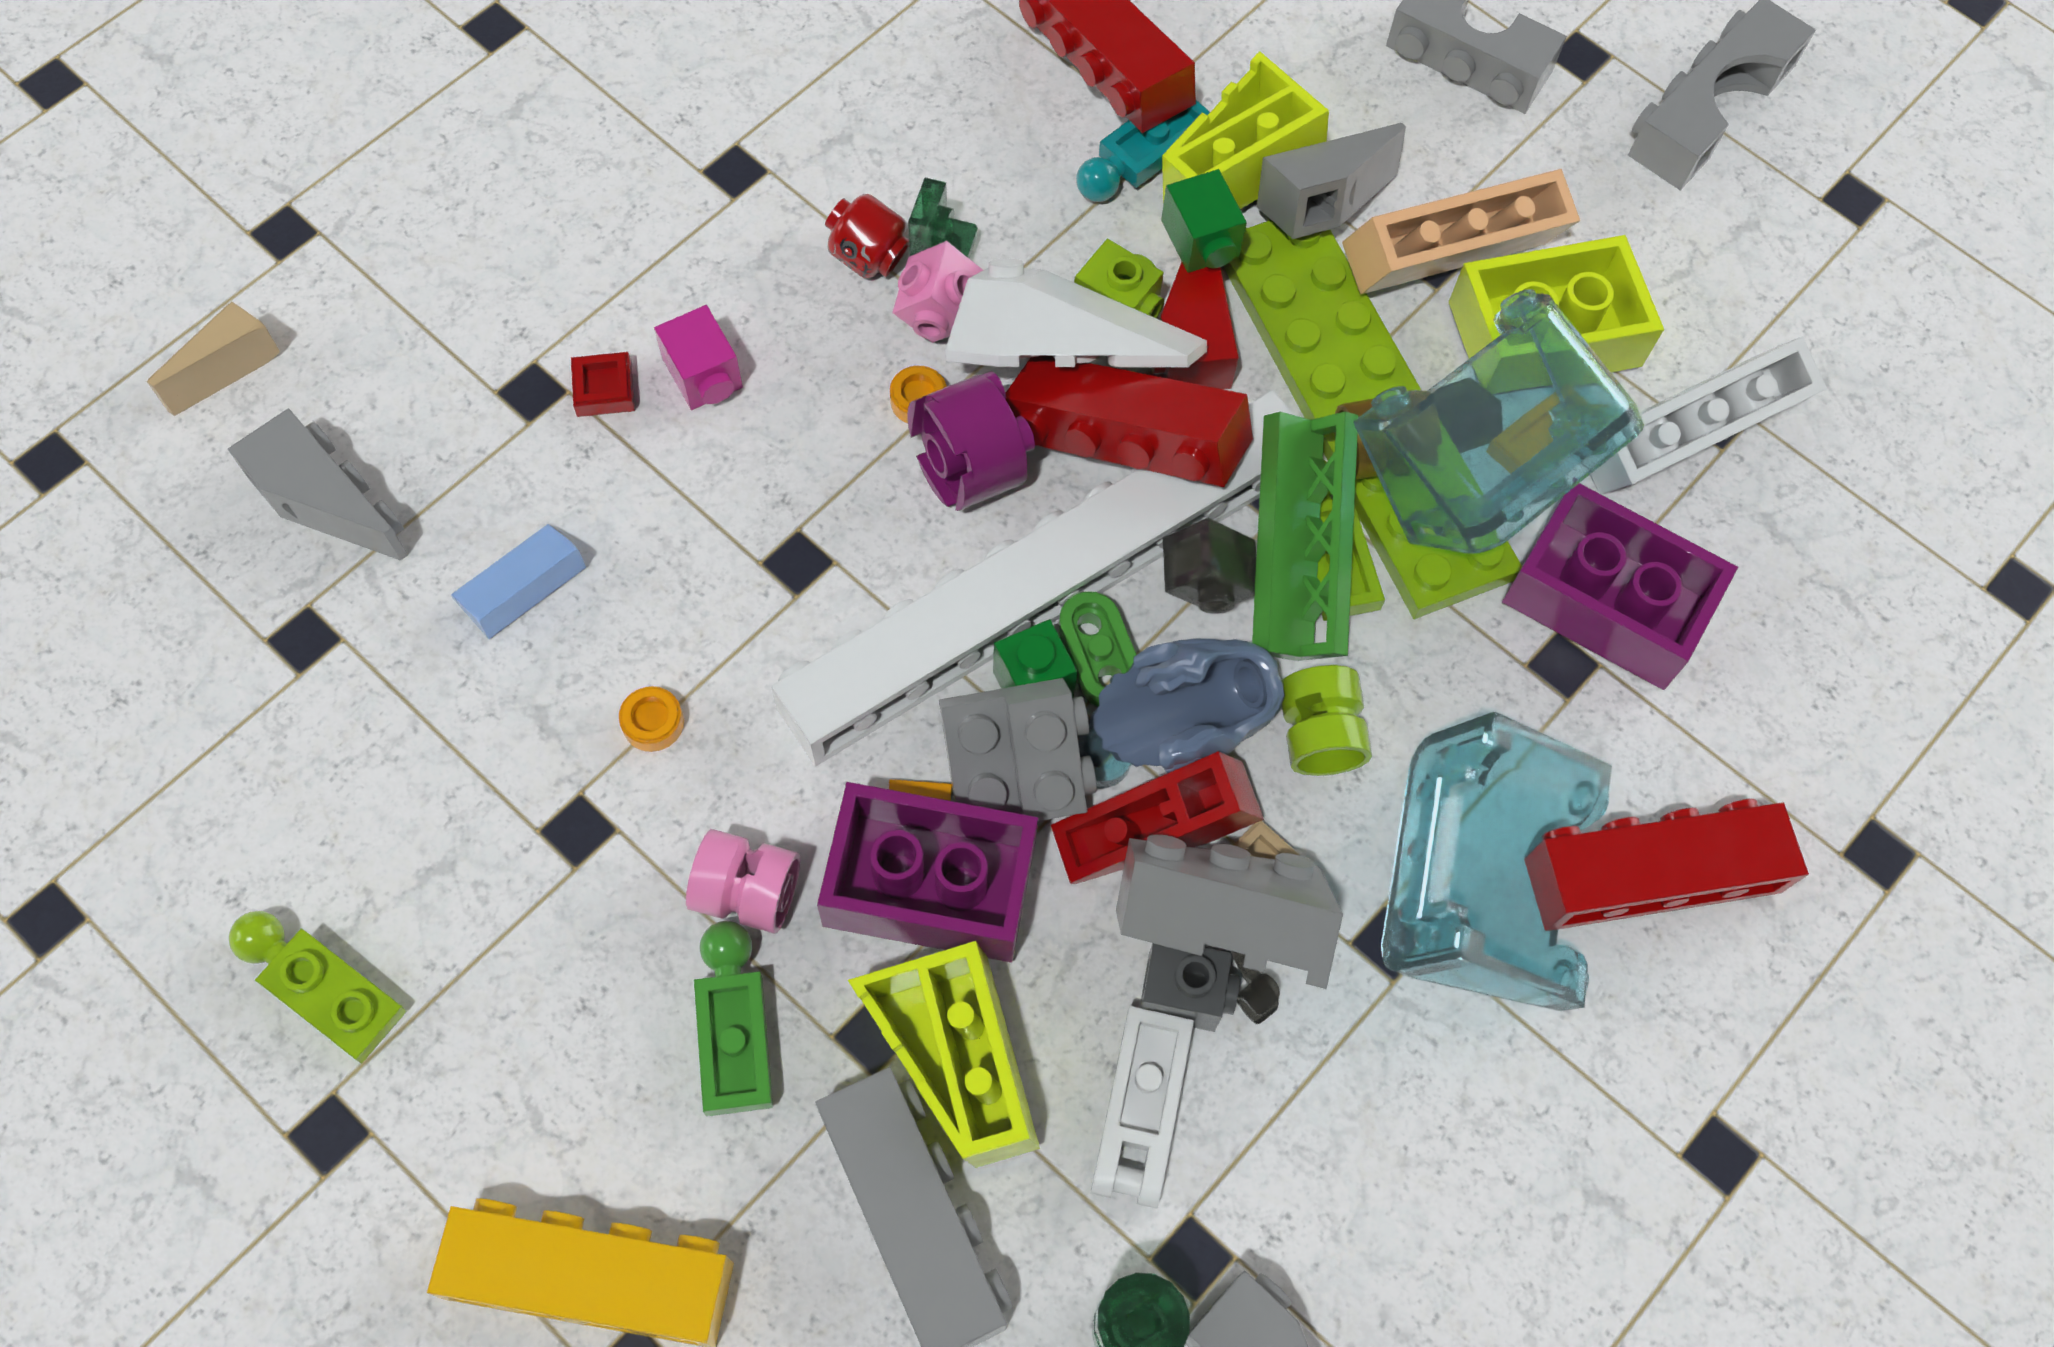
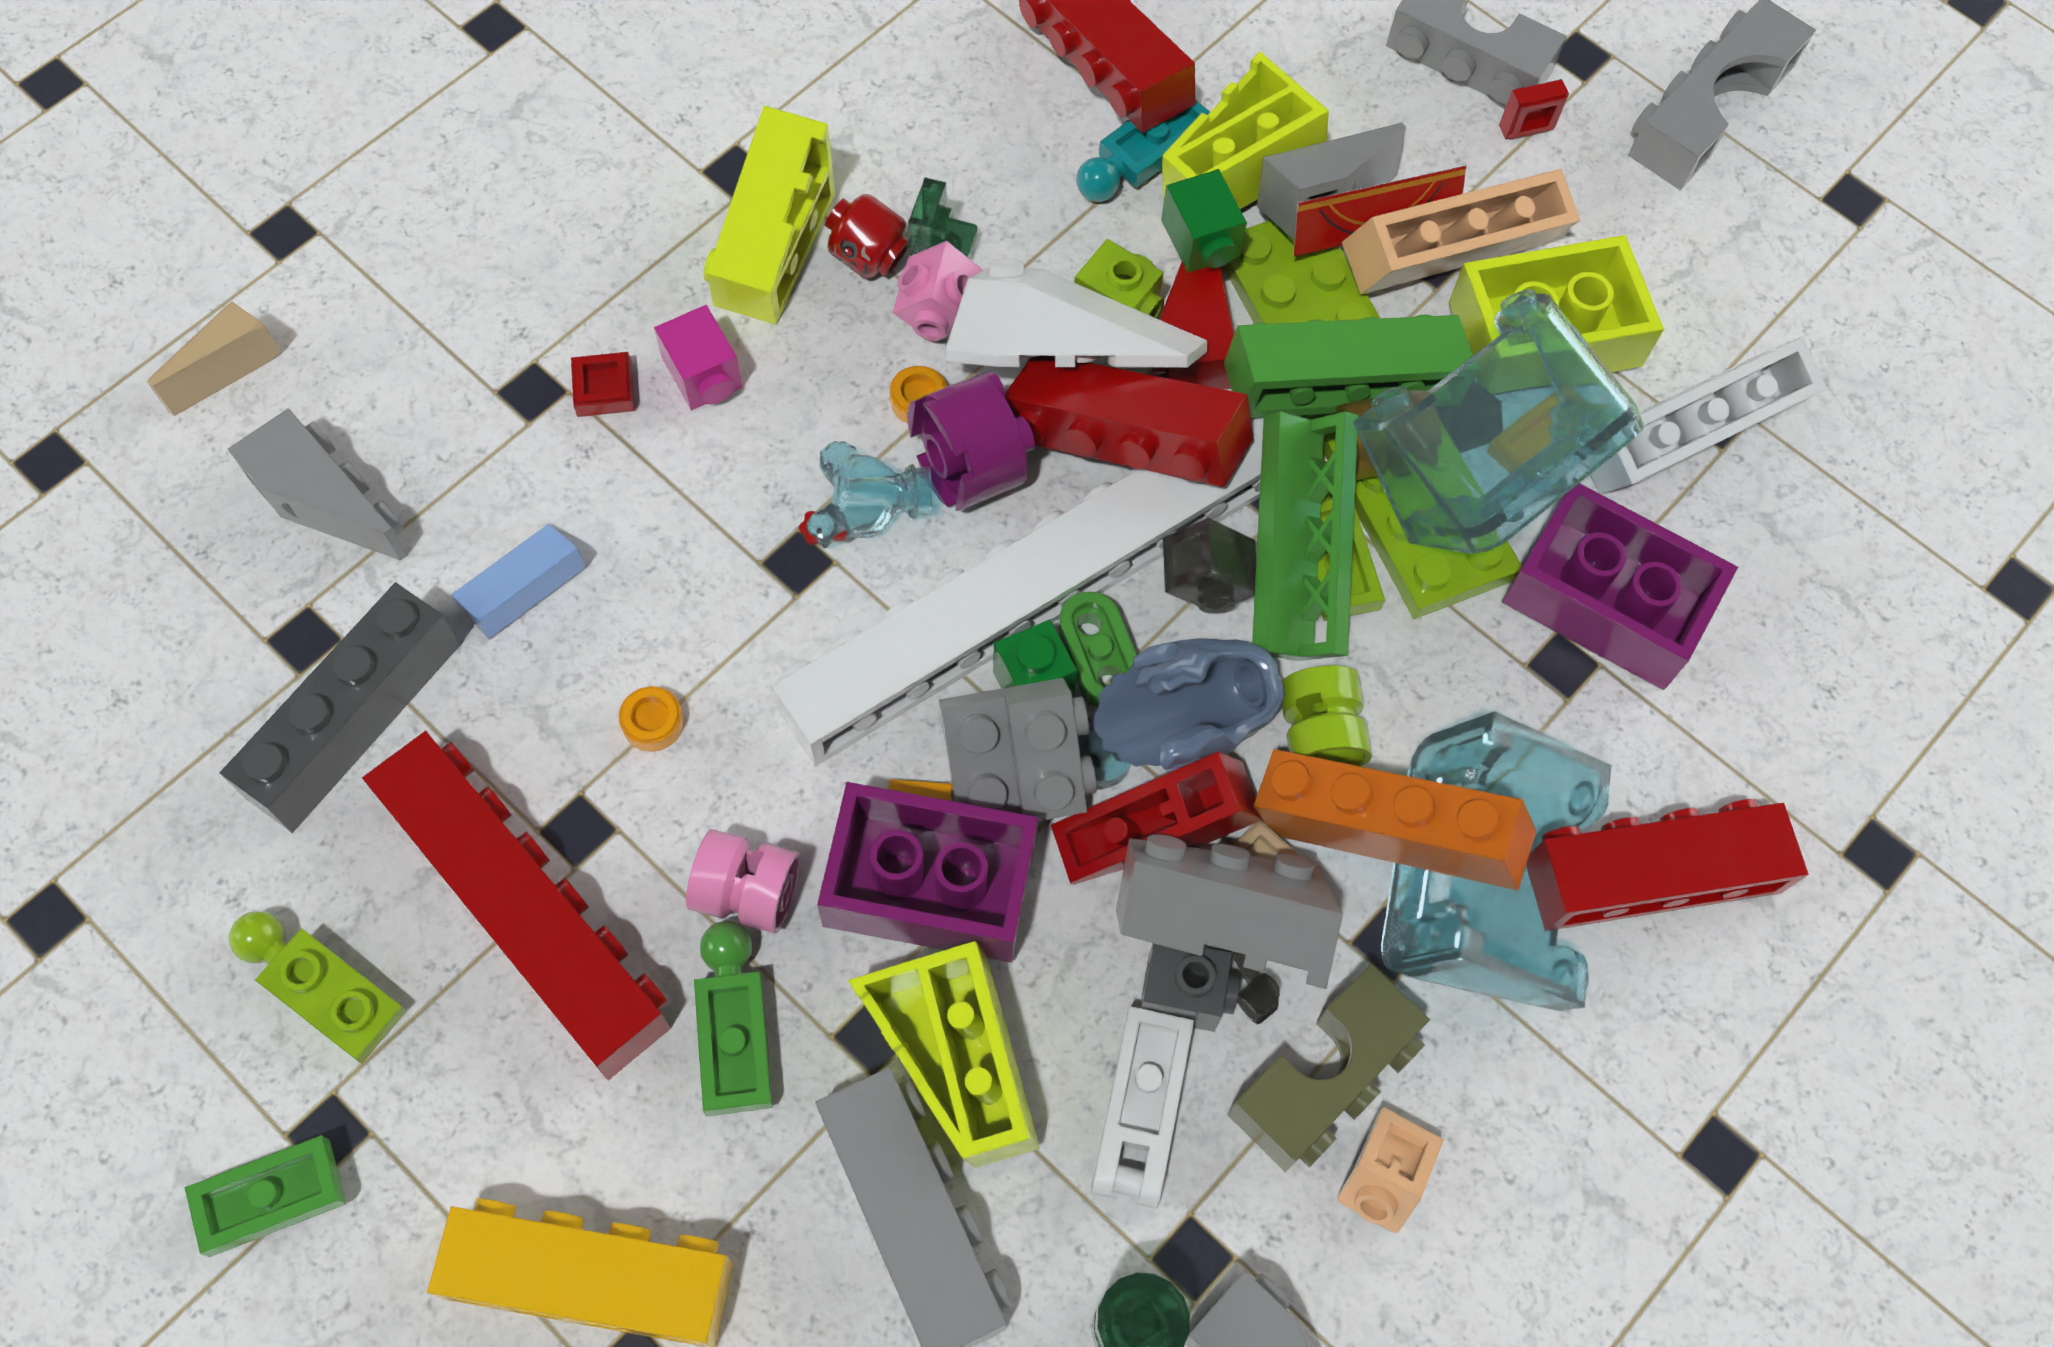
(264, 1196): none -> bright green plate
(342, 707): none -> dark grey brick
(519, 905): none -> red brick
(772, 216): none -> neon yellow wedge
(864, 496): none -> clear light blue animal
(1291, 1112): none -> olive arch
(1332, 363): none -> bright green brick
(1333, 218): none -> red sticker
(1391, 1171): none -> light nougat bracket
(1397, 818): none -> orange brick
(1533, 109): none -> red tile

